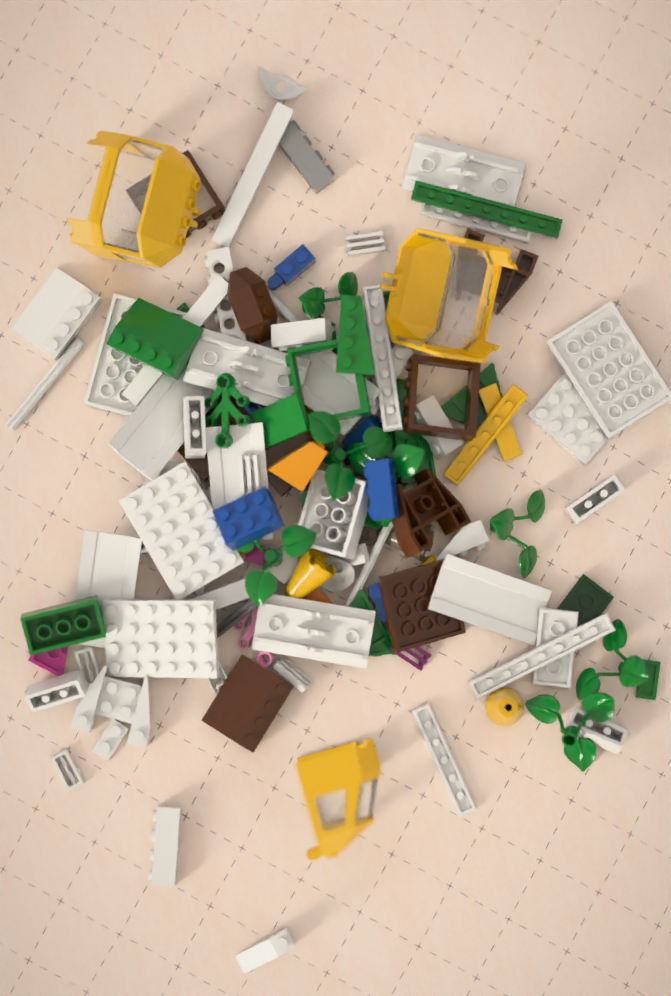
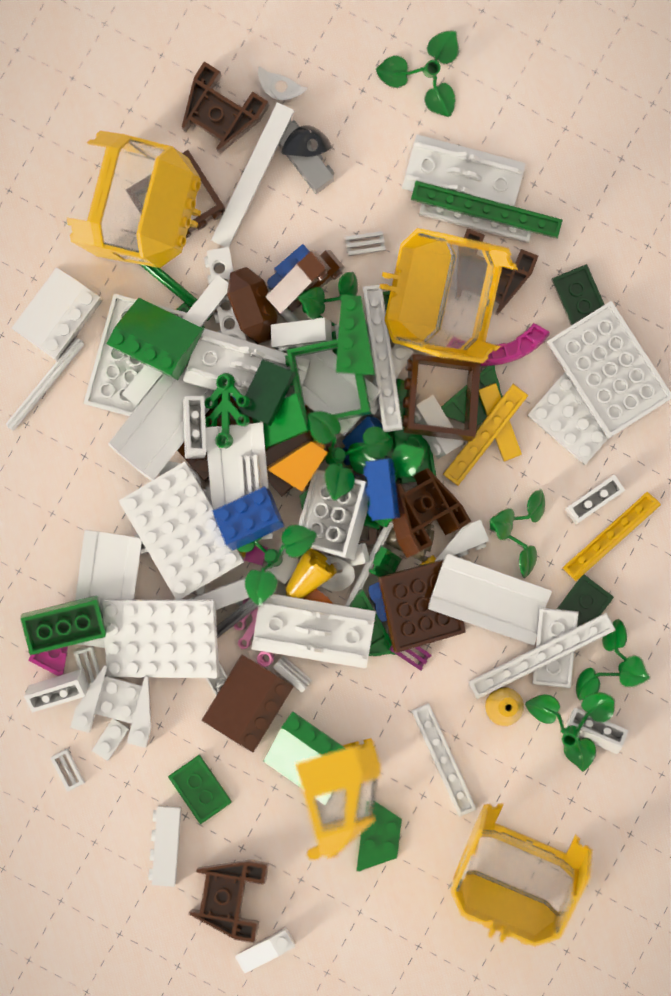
(172, 285): none -> green axle
(200, 789): none -> green tile
(217, 113): none -> reddish brown wedge
(224, 897): none -> reddish brown wedge
(267, 392): none -> dark green tile
(296, 743): none -> slope
(297, 142): none -> black piece
(308, 273): none -> reddish brown wedge
(380, 839): none -> green wing
(385, 562): none -> green plate
(441, 97): none -> green plant
(518, 882): none -> windscreen
(522, 346): none -> dark pink tile
(578, 293): none -> dark green plate
(611, 536): none -> yellow tile
(649, 688): green tile -> none

